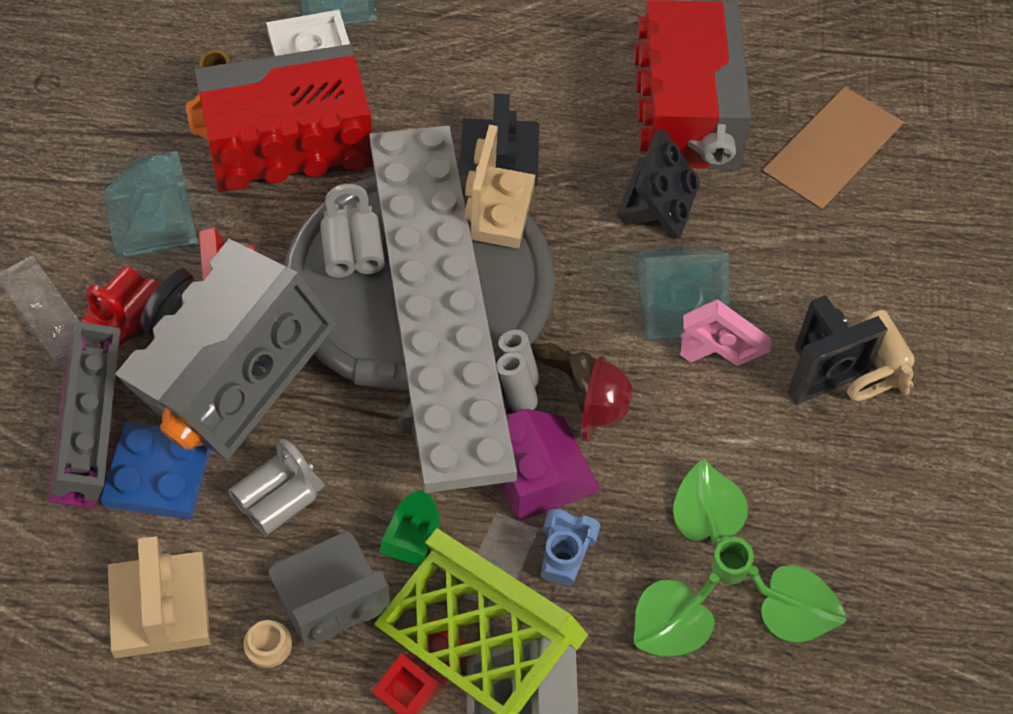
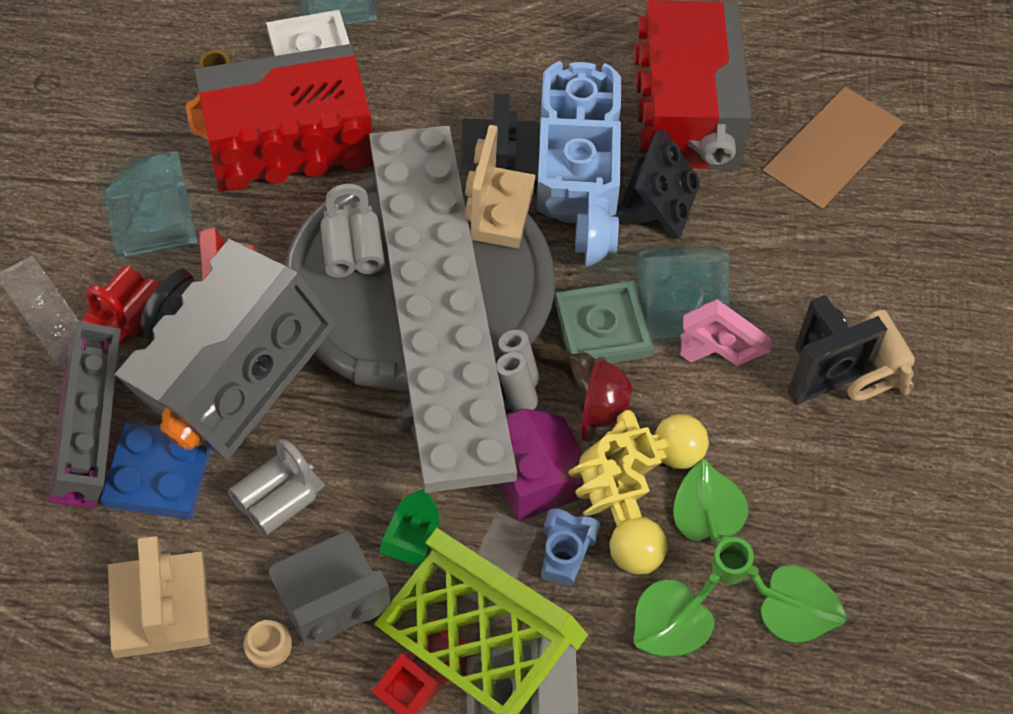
(581, 154): none -> light blue brick
(603, 322): none -> sand green plate
(615, 481): none -> light yellow piece

